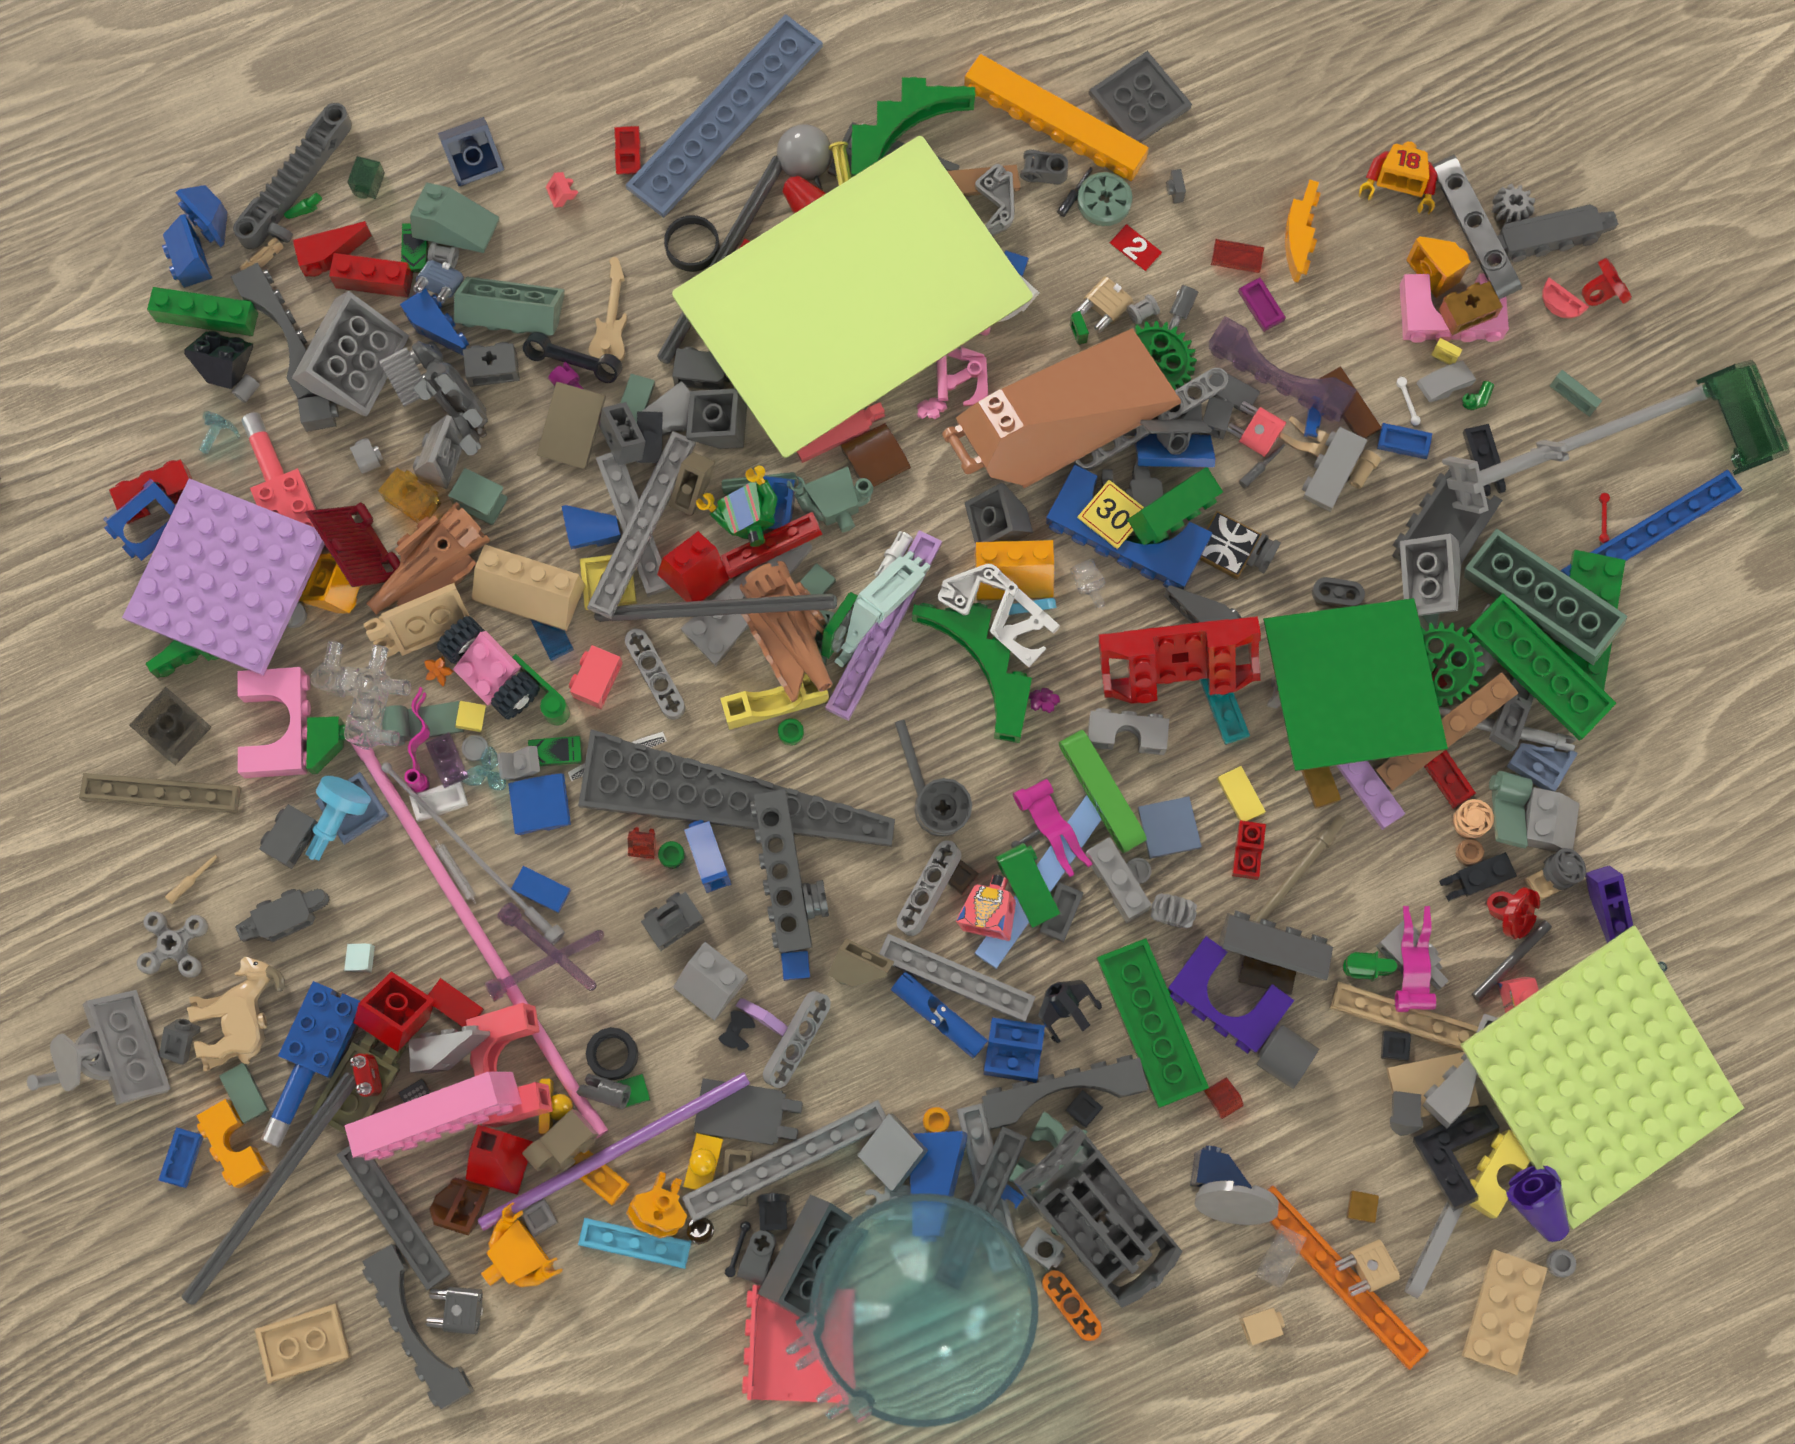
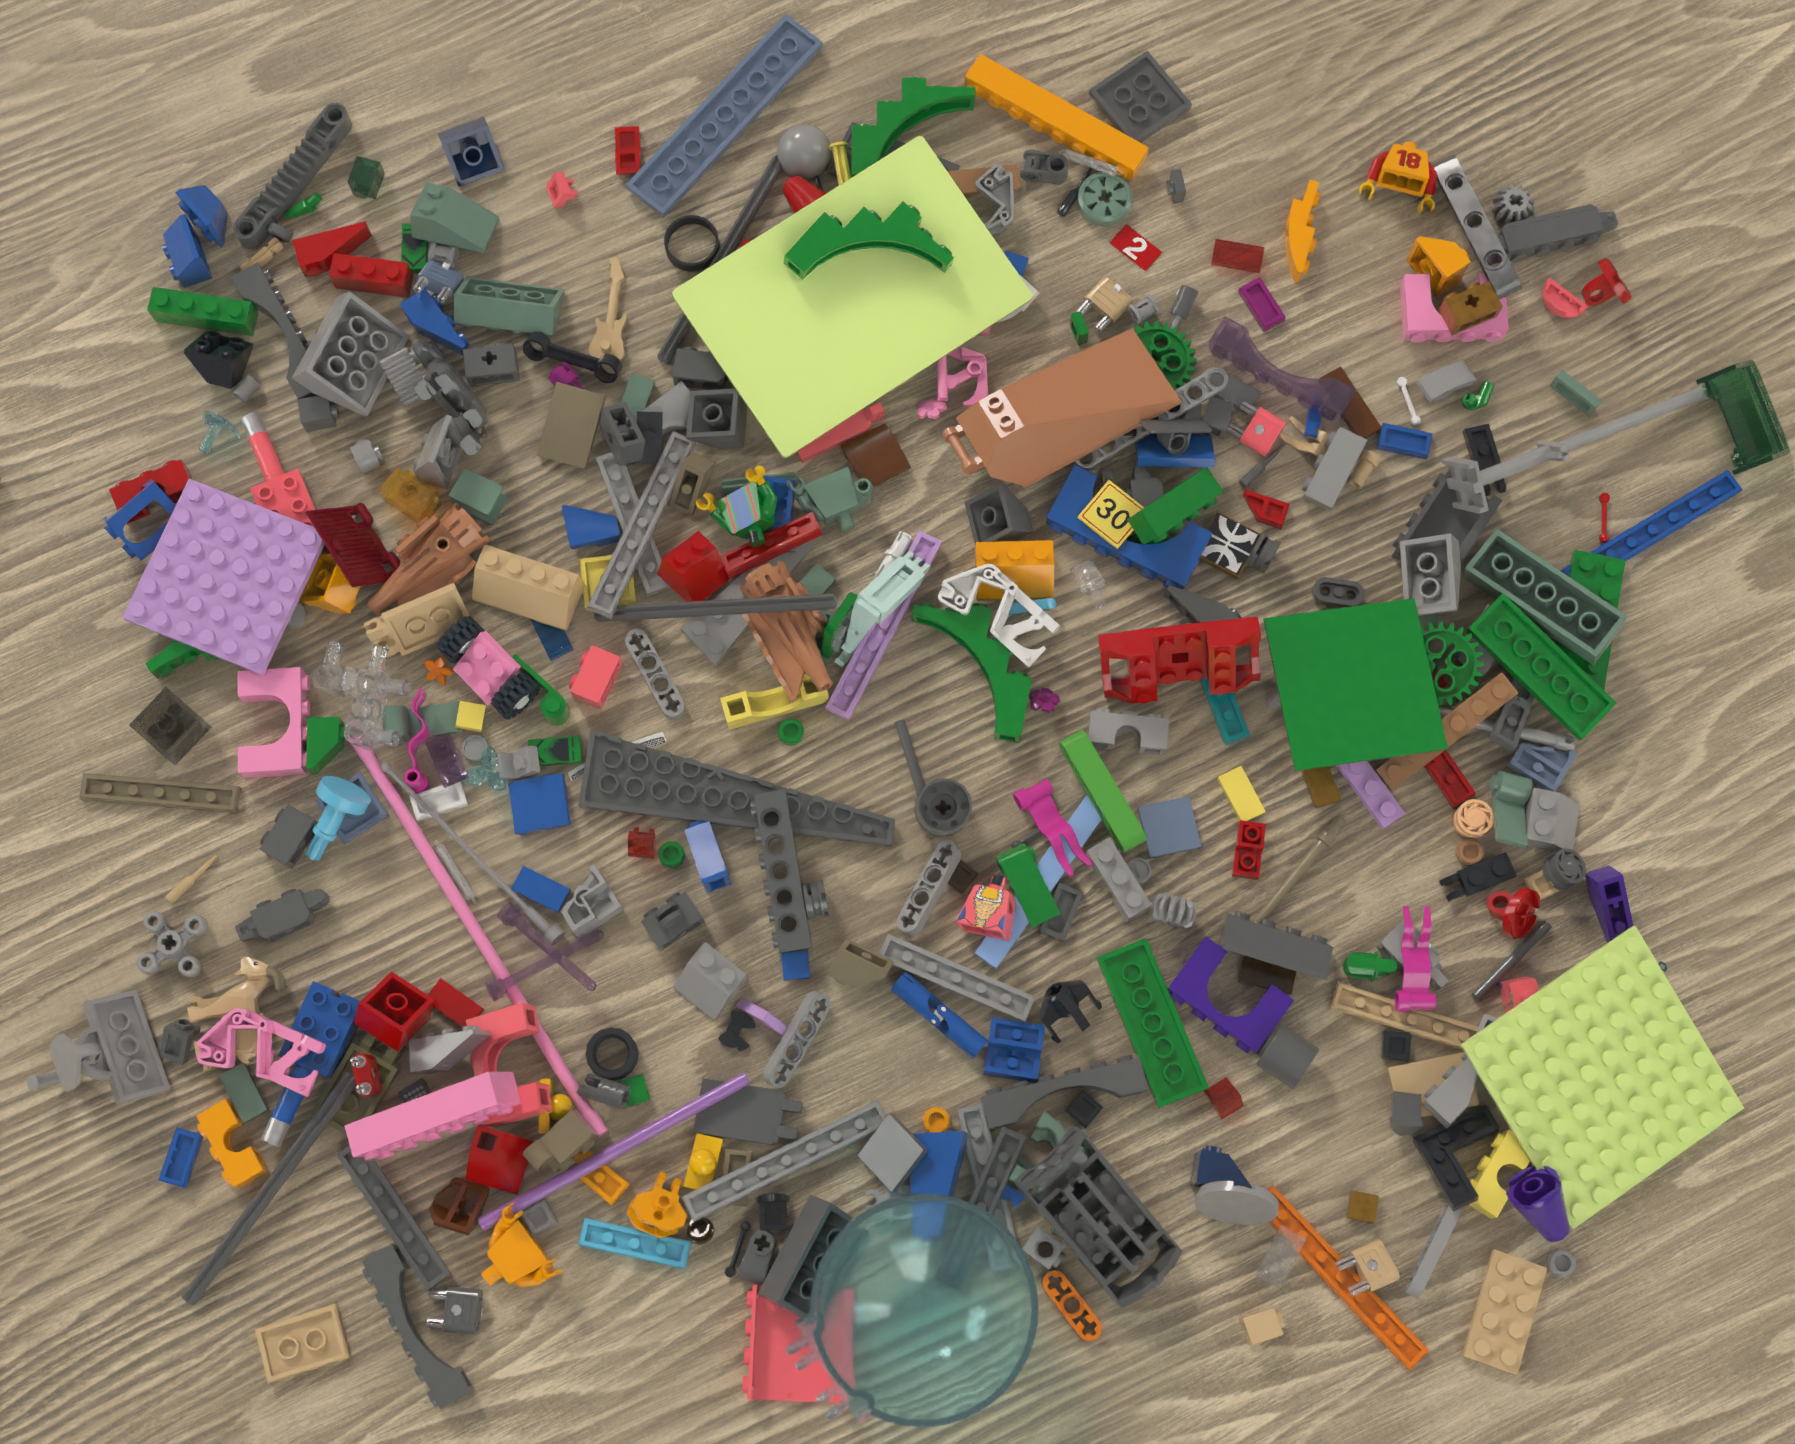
(219, 1044): none -> bright pink piece
(359, 957): light aqua slope -> none
(591, 905): none -> light grey slope
(866, 230): none -> green arch
(1085, 164): none -> white piece
(1266, 509): none -> red tile
(1446, 352): light yellow tile -> none

